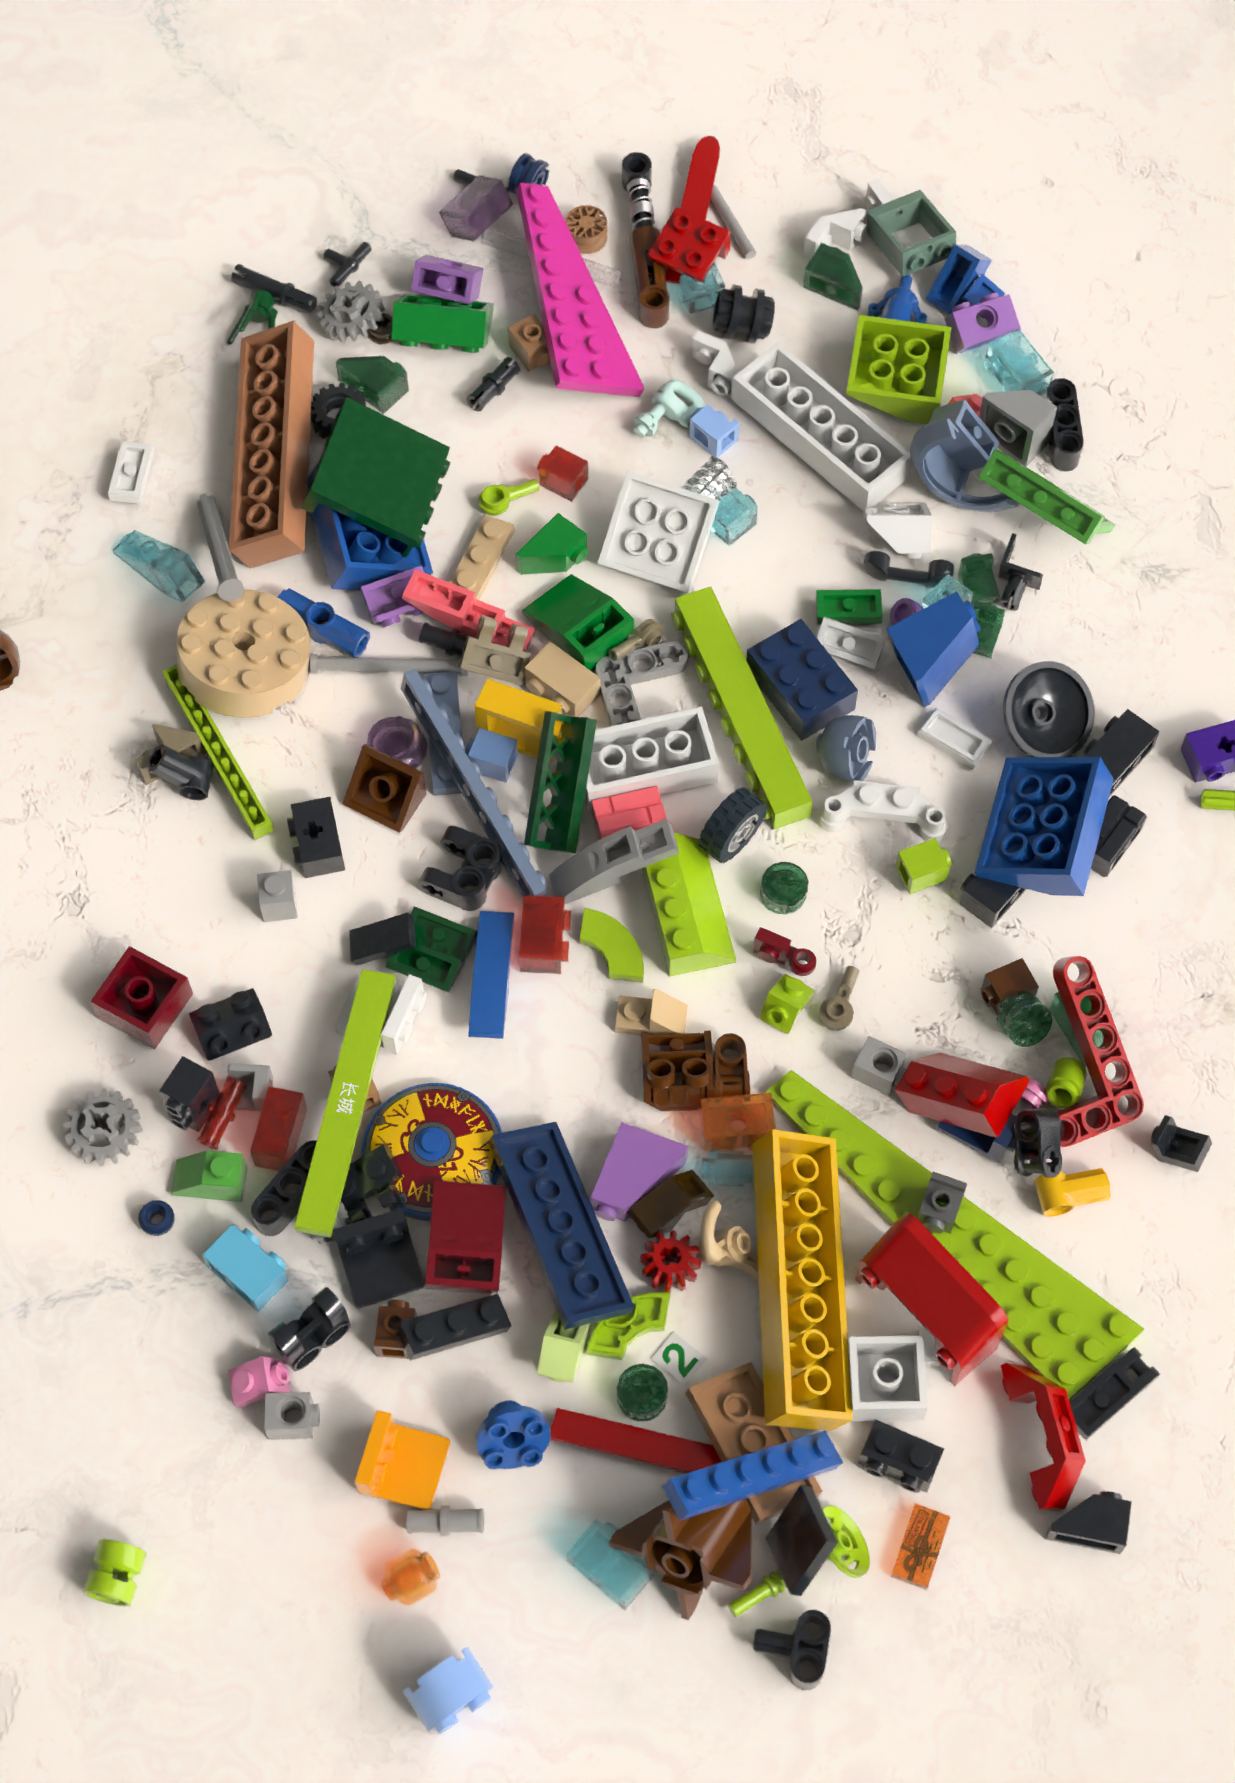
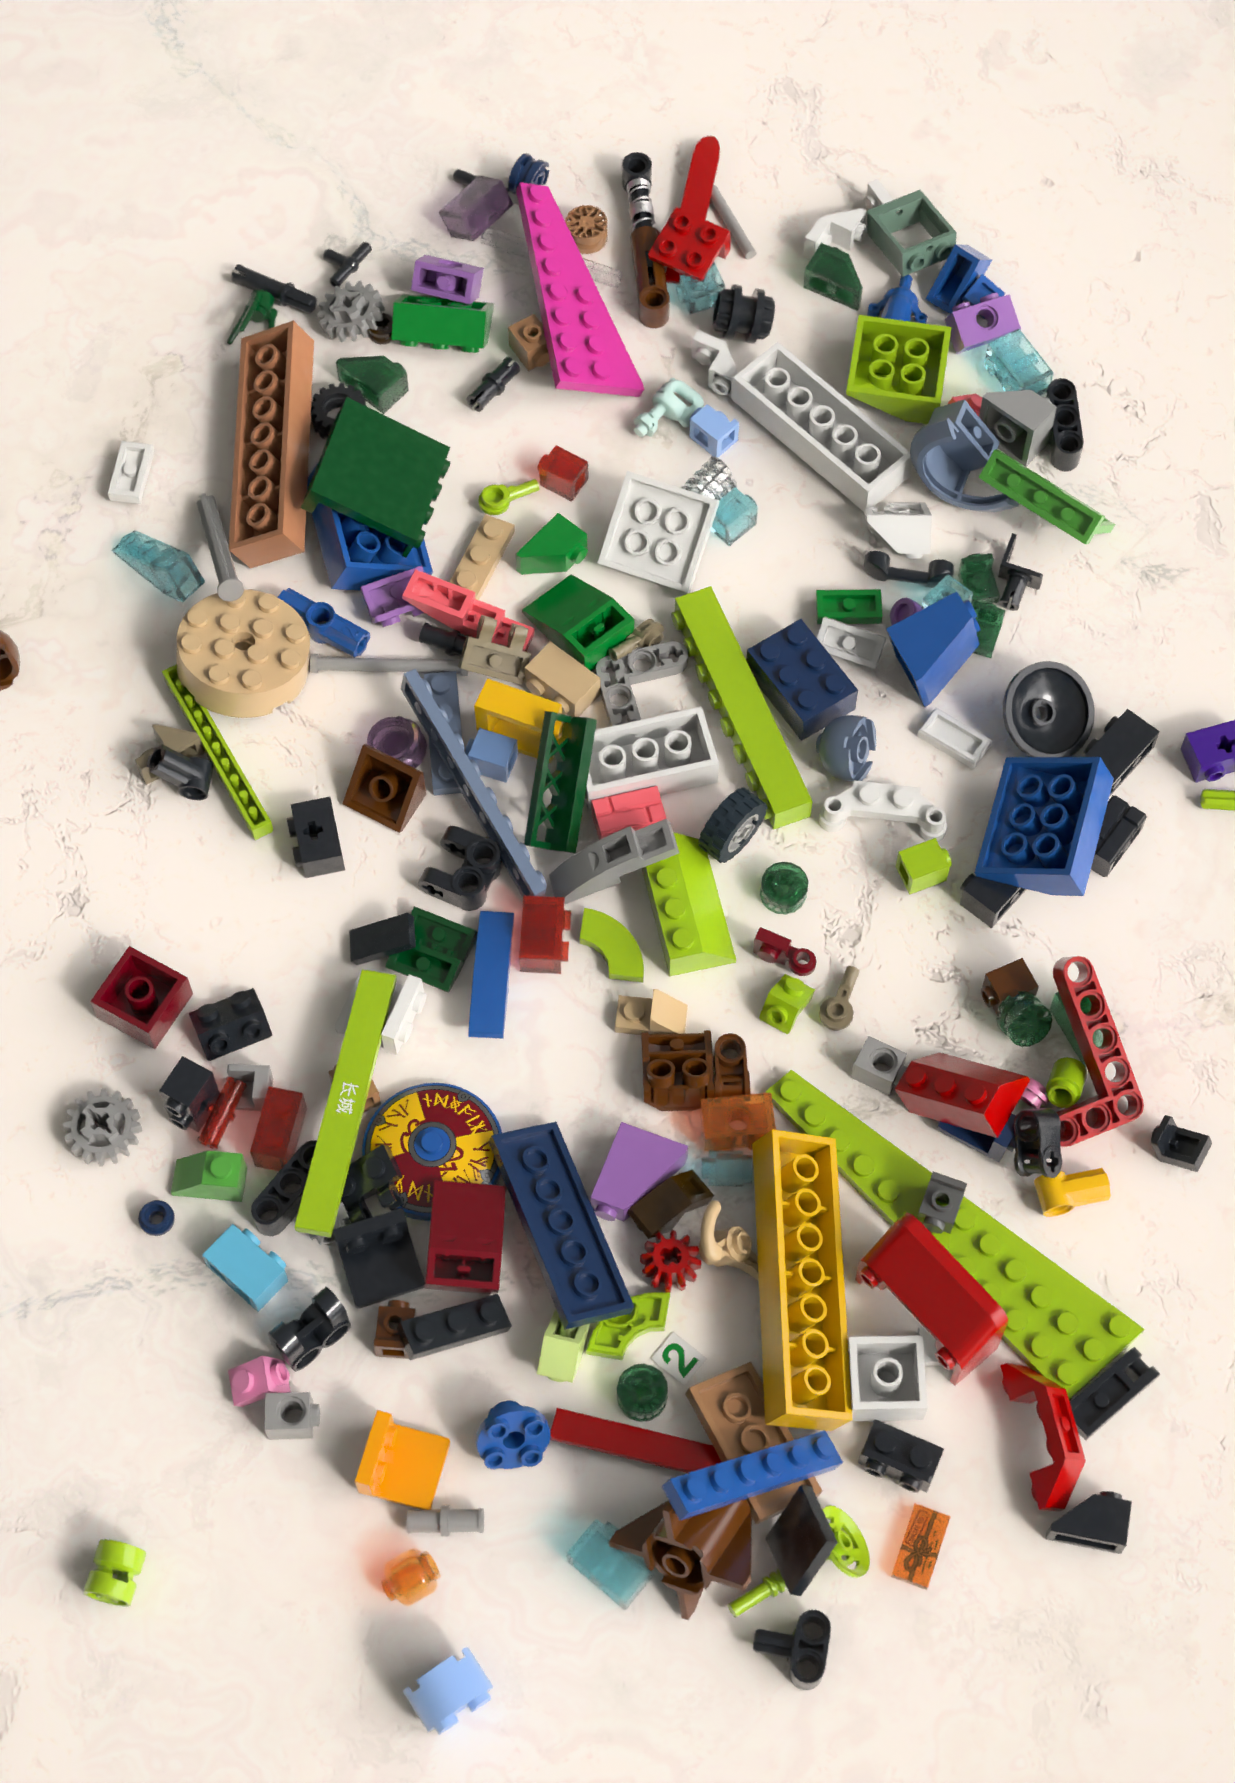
(277, 896): light grey brick -> none

